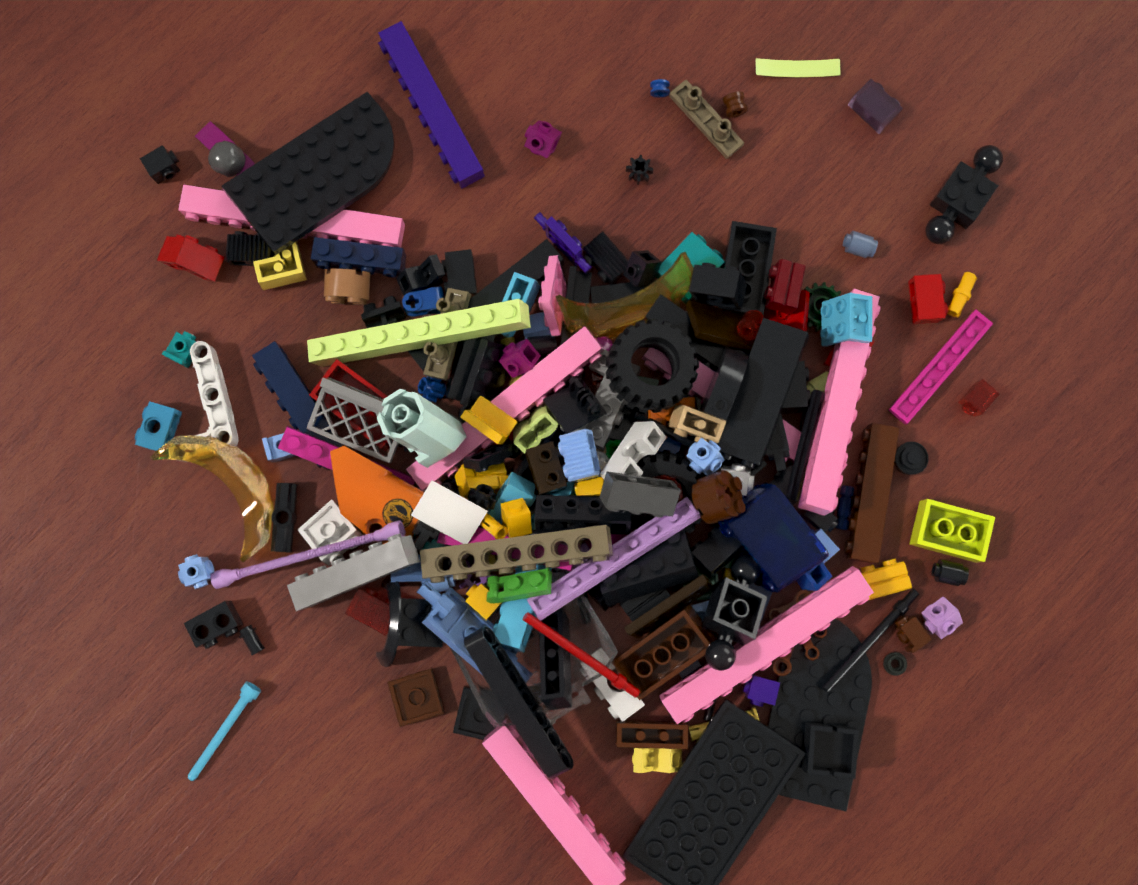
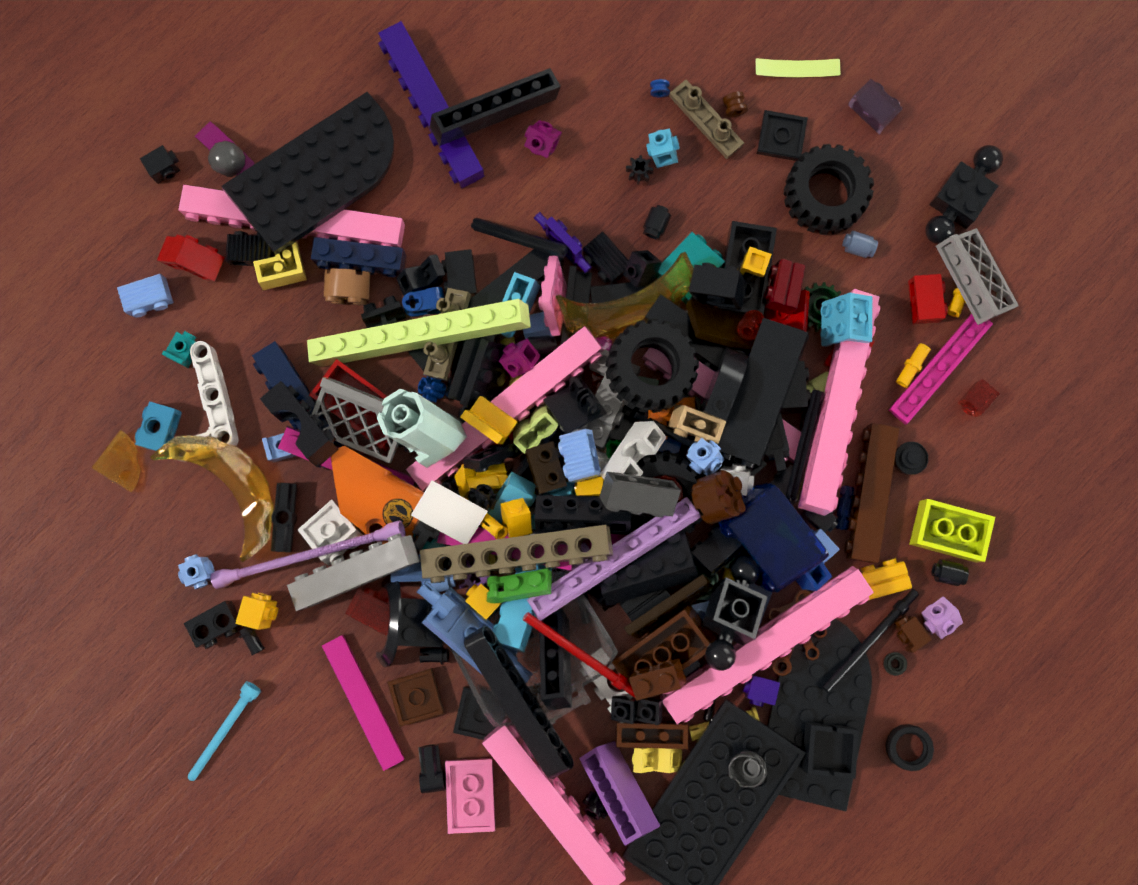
(120, 462): none -> clear yellow brick
(145, 295): none -> light blue brick
(257, 611): none -> yellow brick
(313, 440): none -> black arch
(363, 702): none -> dark pink tile
(431, 775): none -> black piece
(435, 655): none -> black pin
(470, 795): none -> bright pink plate
(494, 106): none -> black brick
(519, 237): none -> black axle
(594, 806): none -> black gear
(619, 792): none -> medium lavender brick
(629, 710): none -> black slope
(656, 222): none -> black brick
(657, 679): none -> reddish brown brick
(663, 147): none -> medium azure brick
(747, 769): none -> dark grey hair
(755, 262): none -> yellow panel
(782, 135): none -> black tile
(844, 167): none -> black tyre
(913, 365): none -> yellow pin
(927, 753): none -> black tyre
(967, 276): none -> light grey fence

